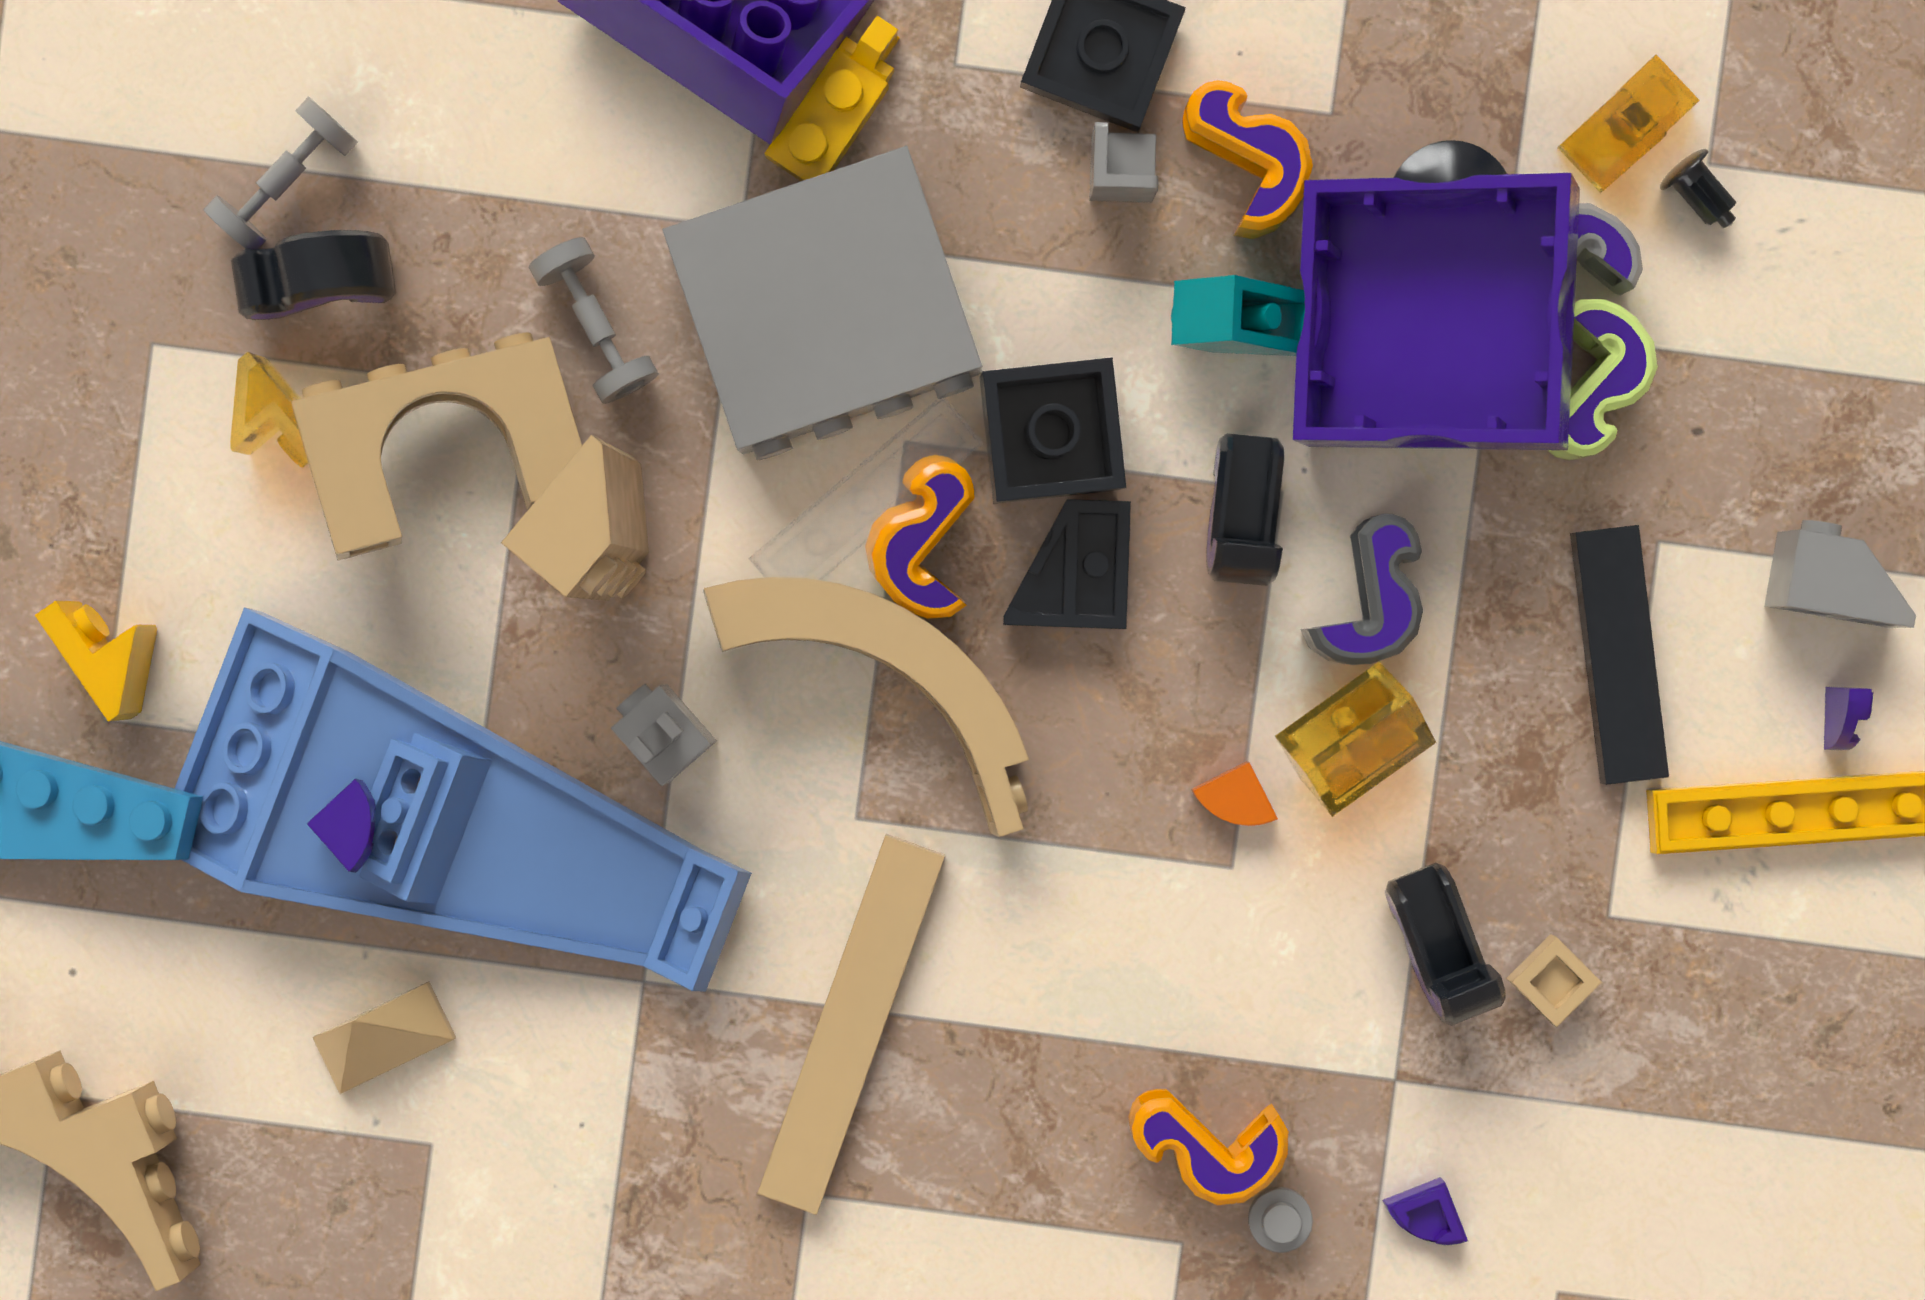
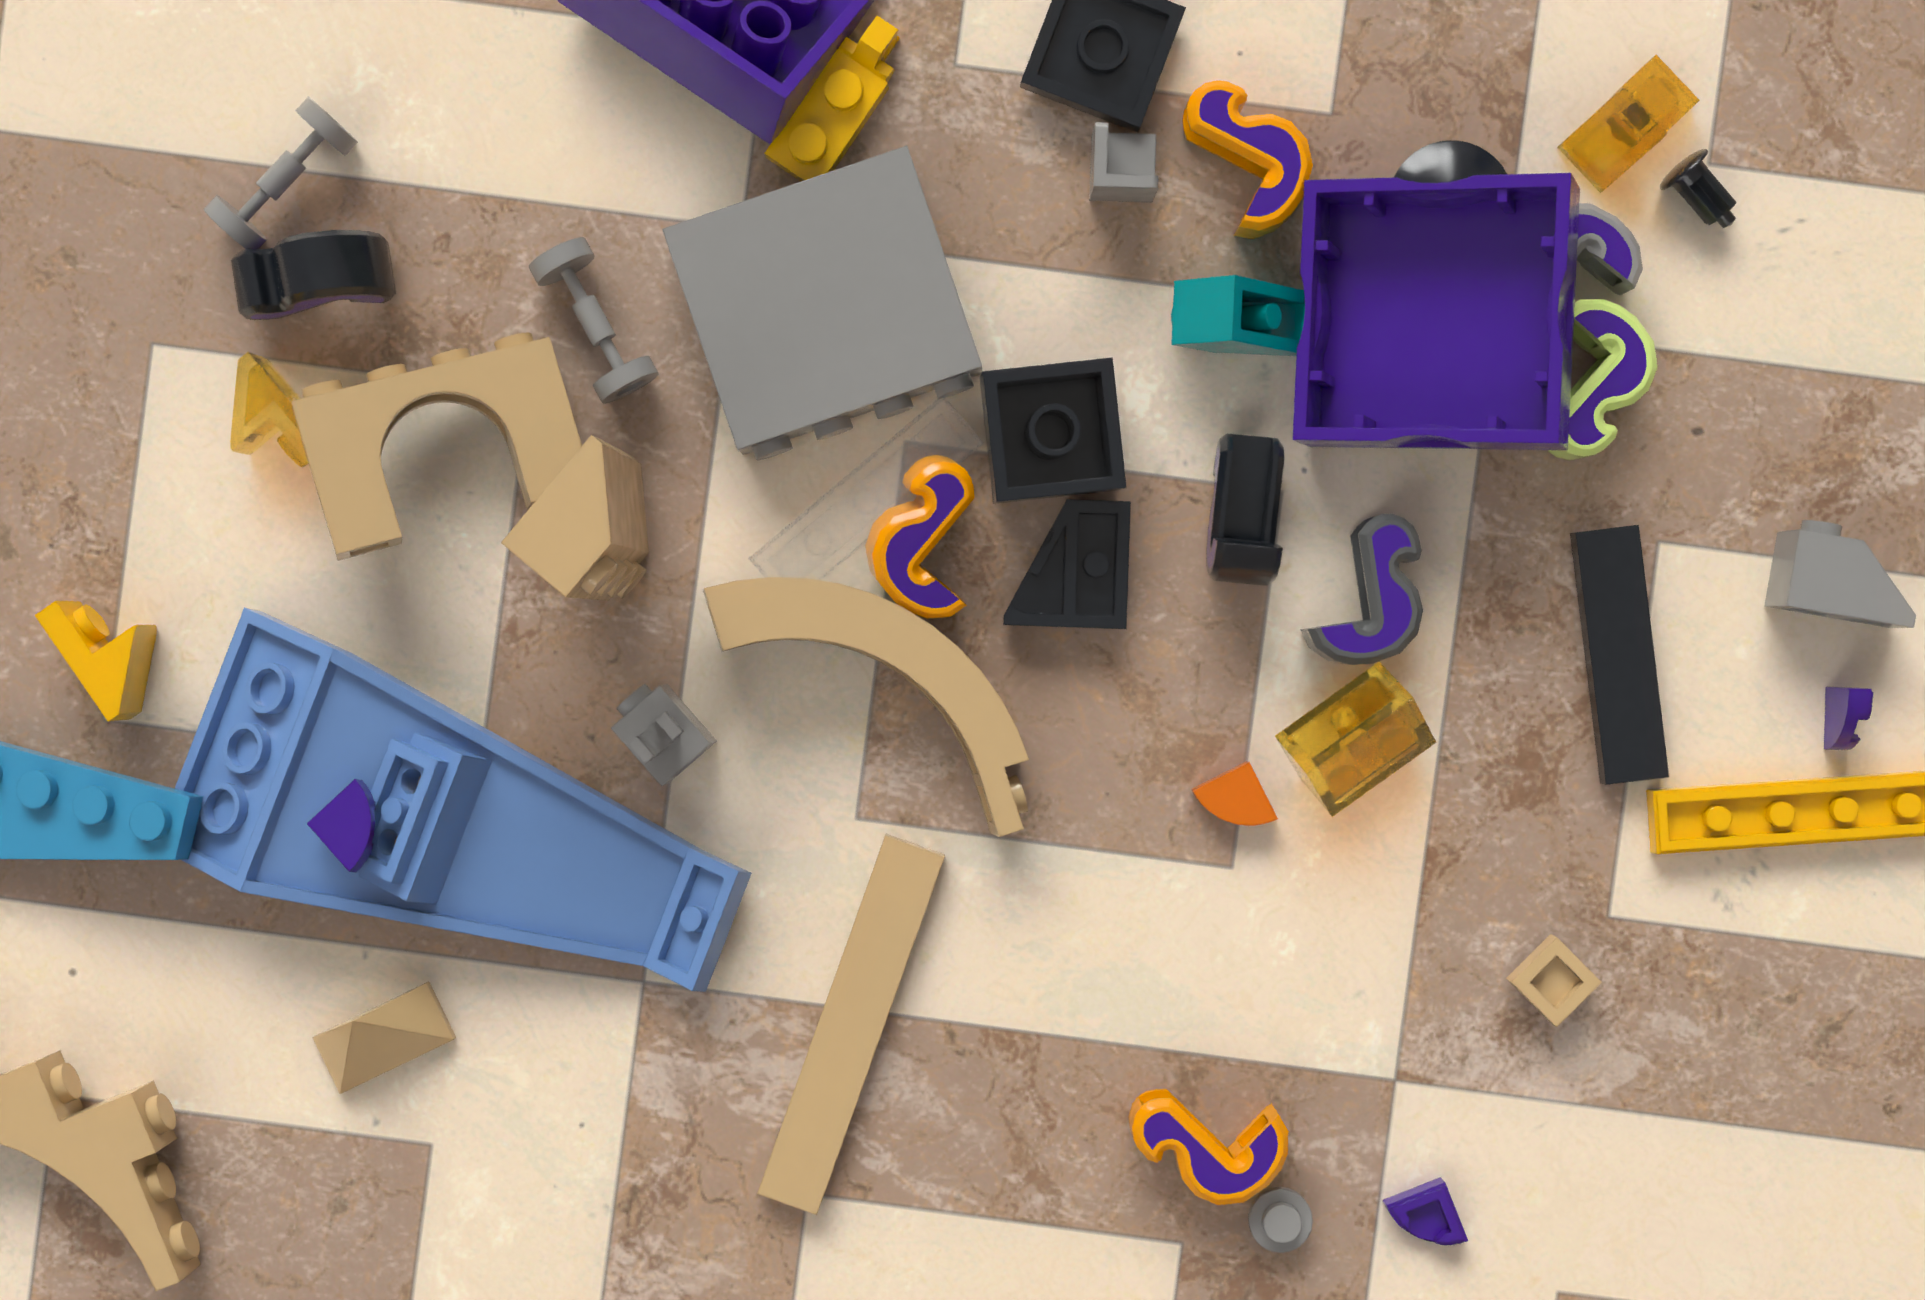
(1443, 945): black animal -> none

